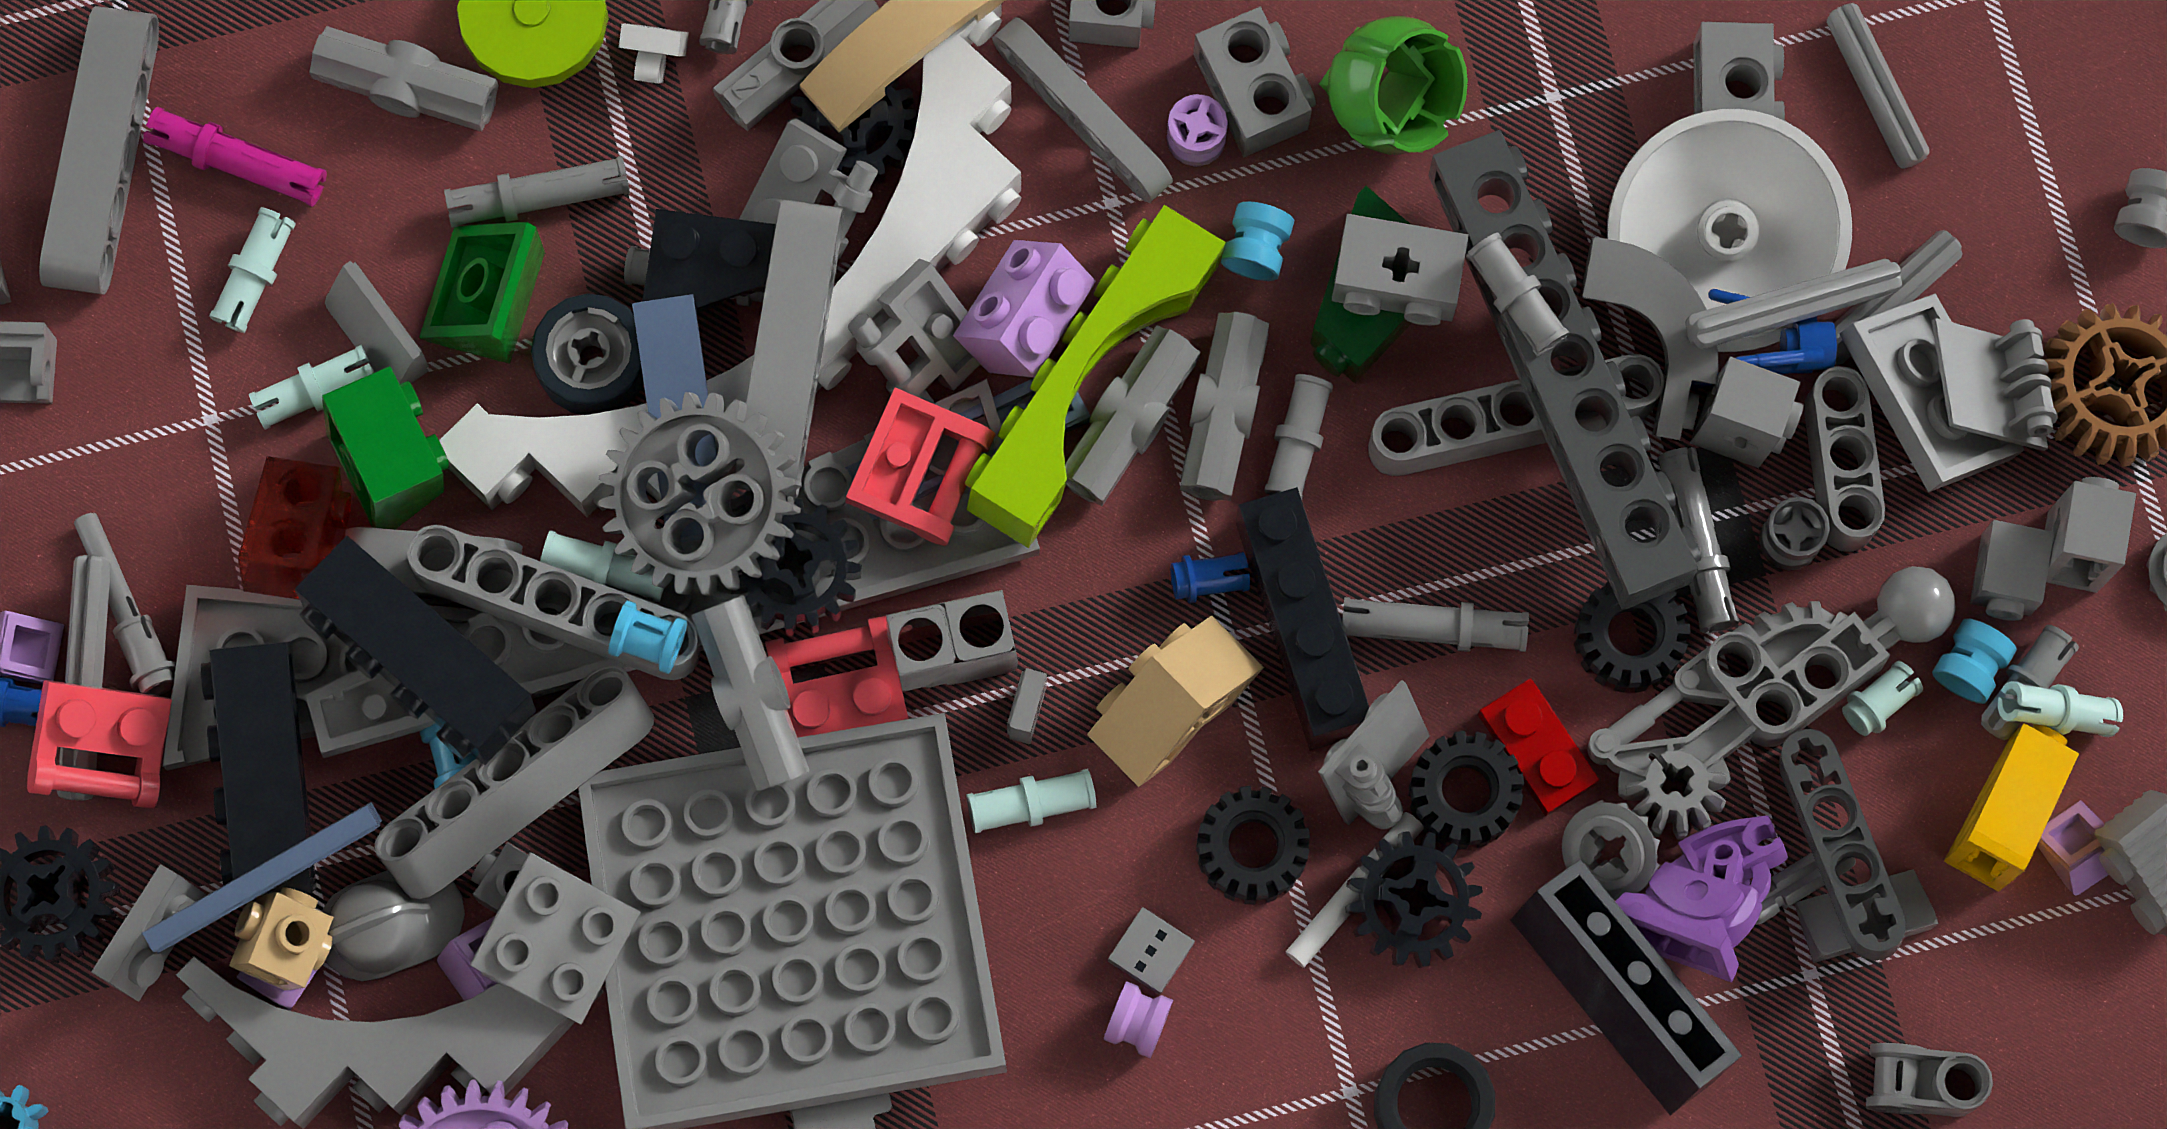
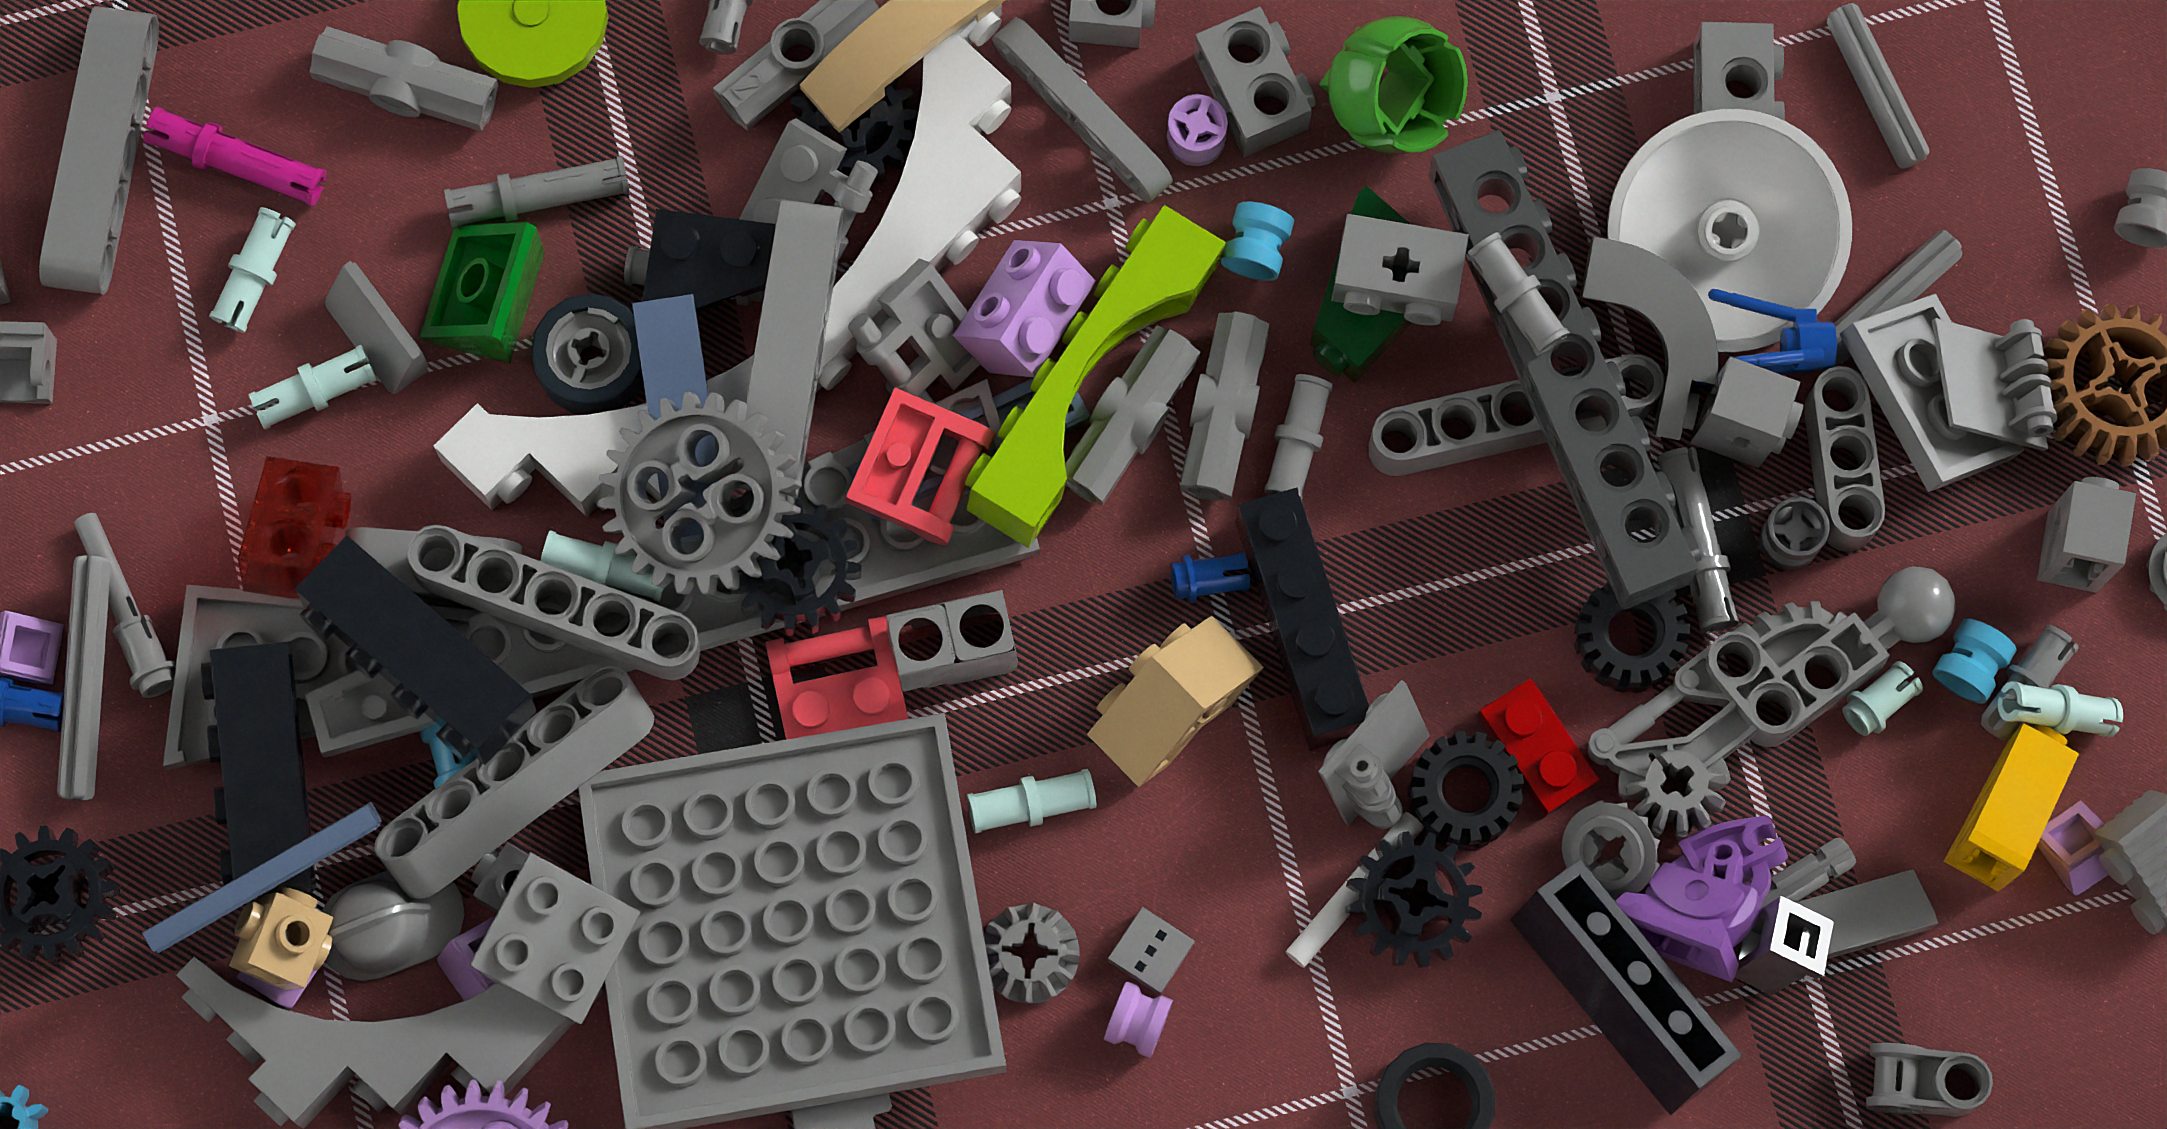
(101, 723): coral plate -> none
(128, 958): light grey plate -> none
(384, 447): green slope -> none
(647, 637): medium azure bush -> none
(653, 47): white tile -> none
(750, 693): light grey piece -> none
(1026, 705): light grey tile -> none
(1050, 973): none -> light grey gear
(1261, 808): black tyre -> none
(1436, 624): light grey pin -> none
(1783, 946): none -> flat silver brick
(1793, 303): light grey axle -> none
(1835, 845): dark grey beam -> none
(2011, 570): light grey brick -> none

